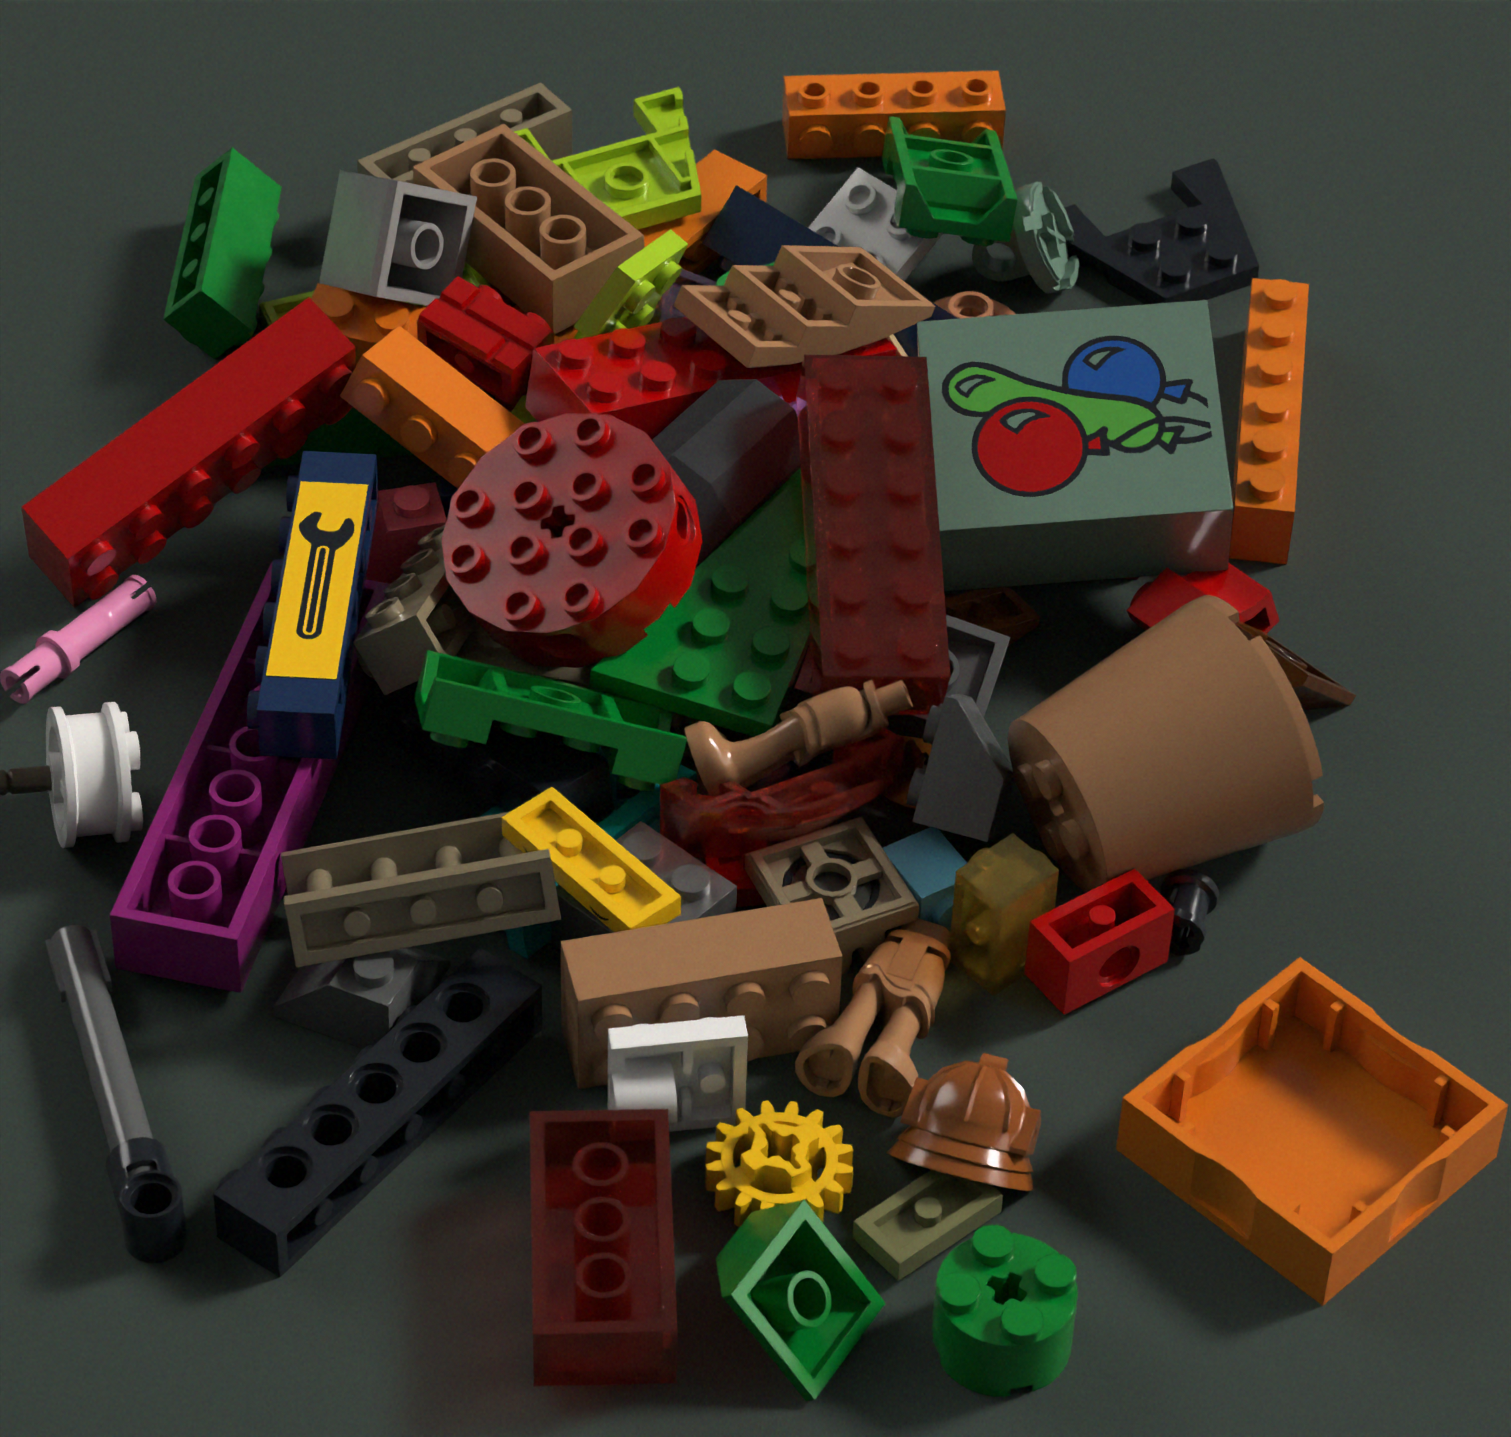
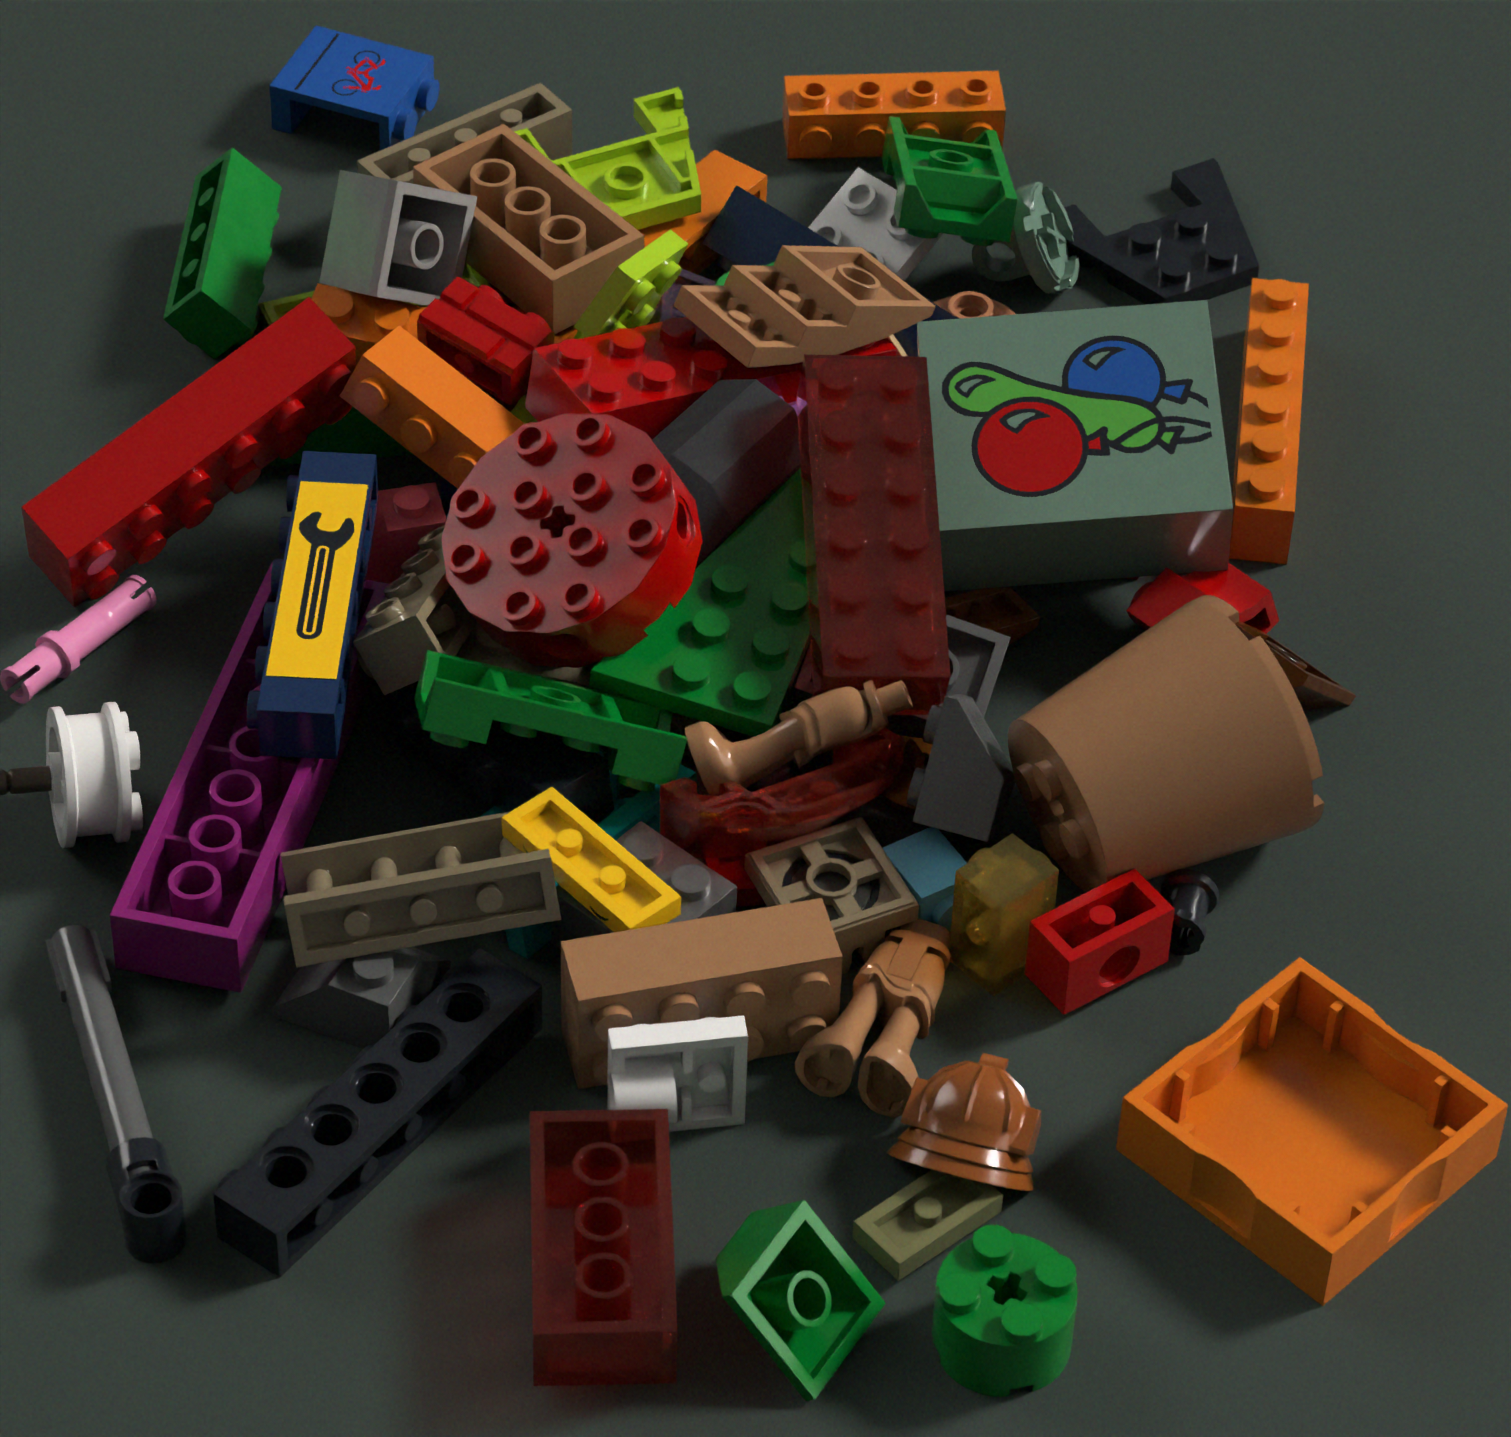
(355, 80): none -> blue panel
(778, 1162): yellow gear -> none

